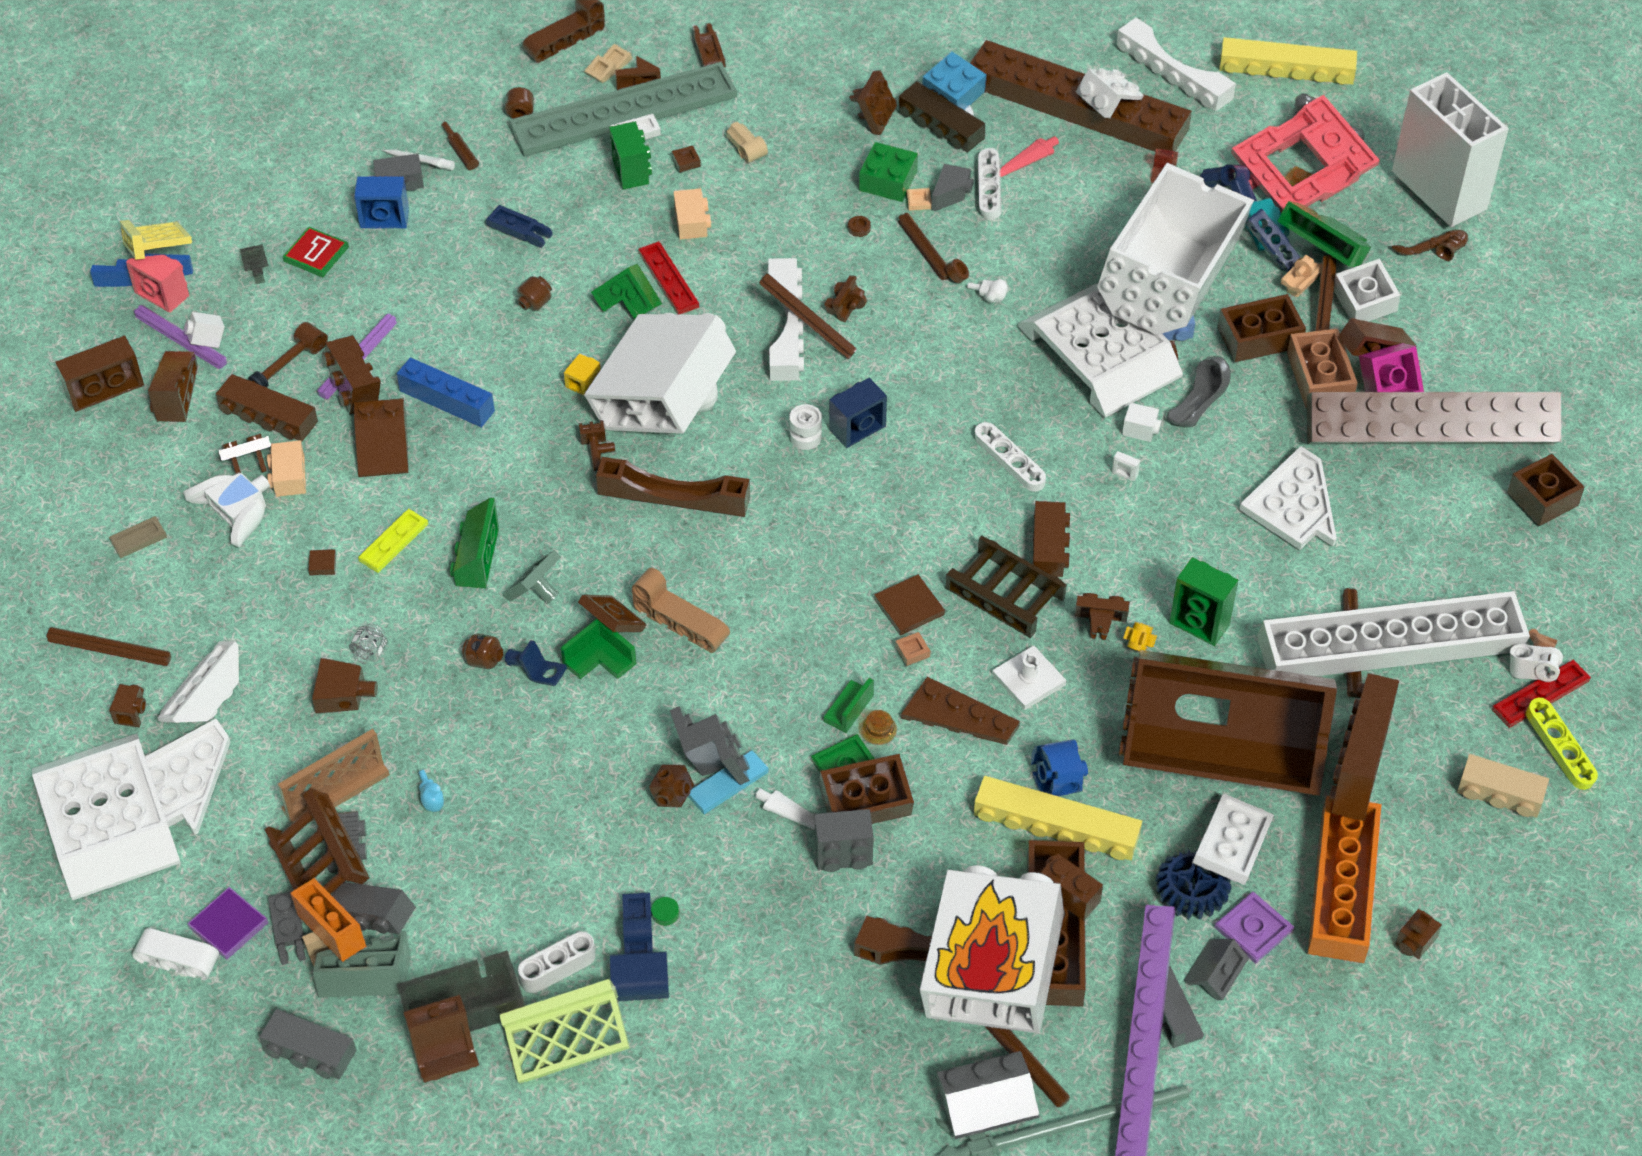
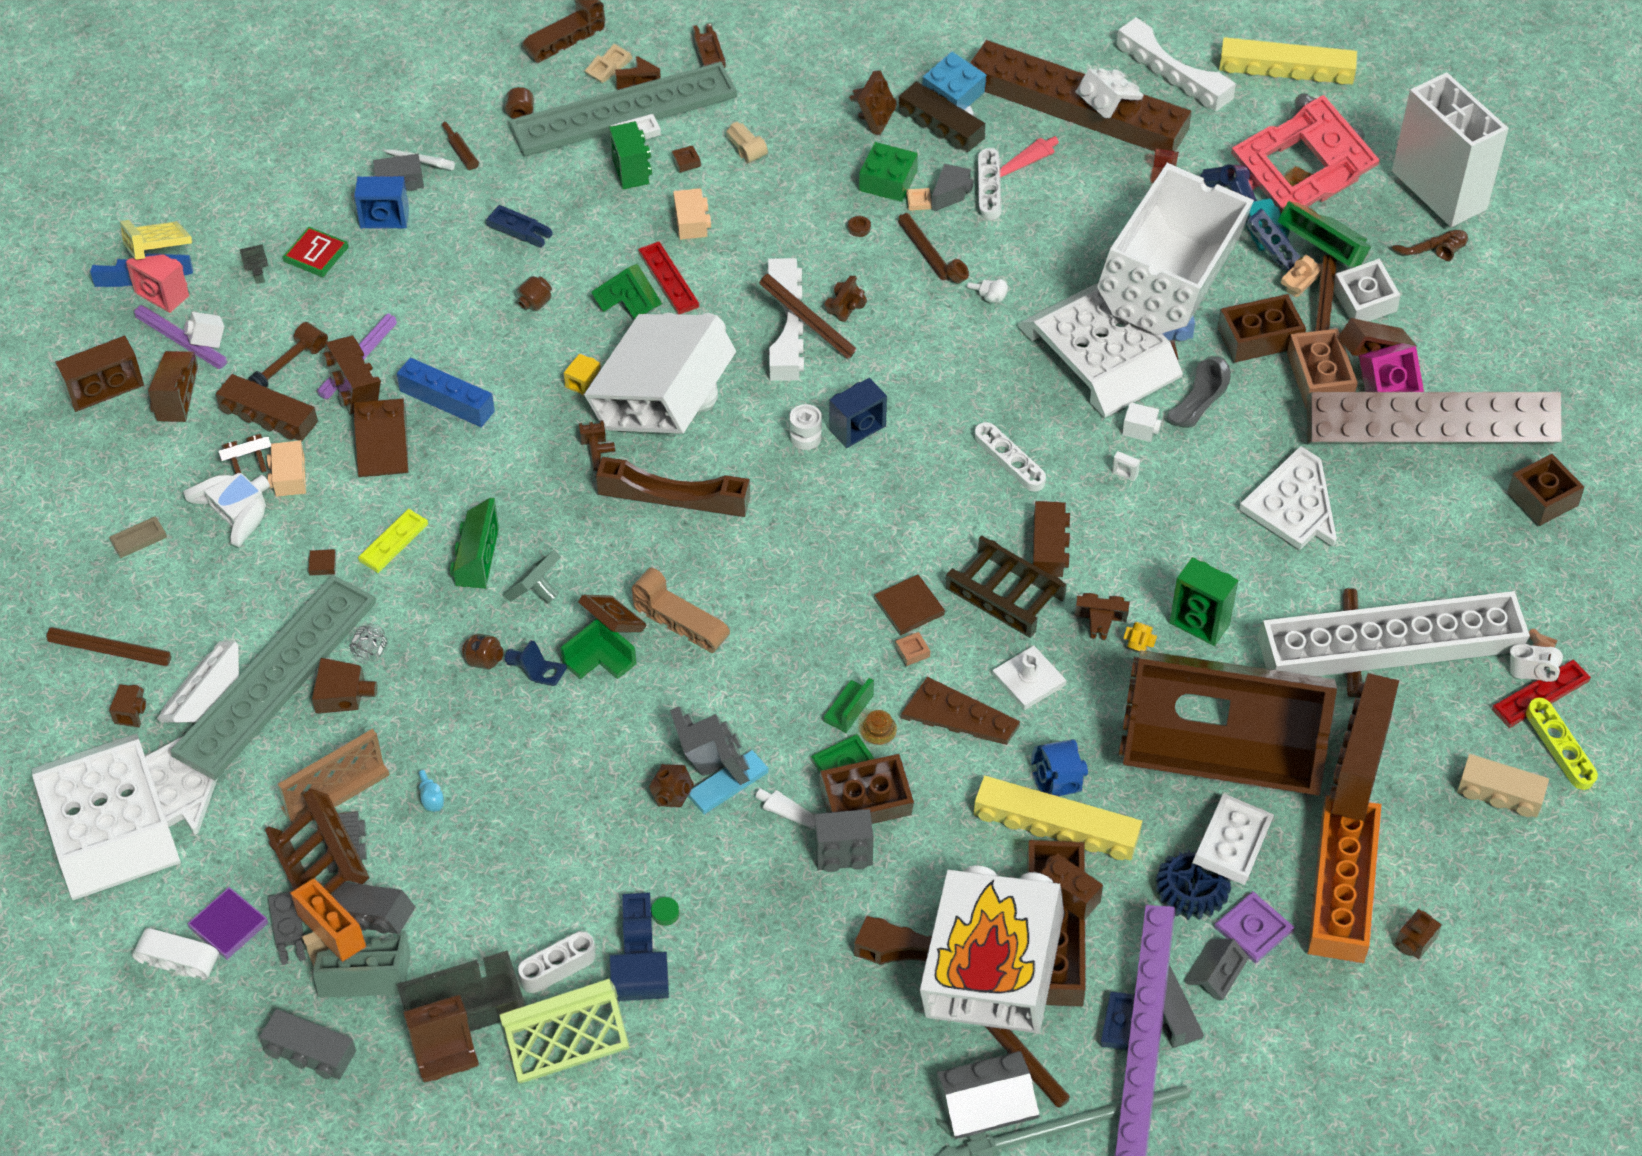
(272, 678): none -> sand green plate
(1118, 1021): none -> dark blue plate

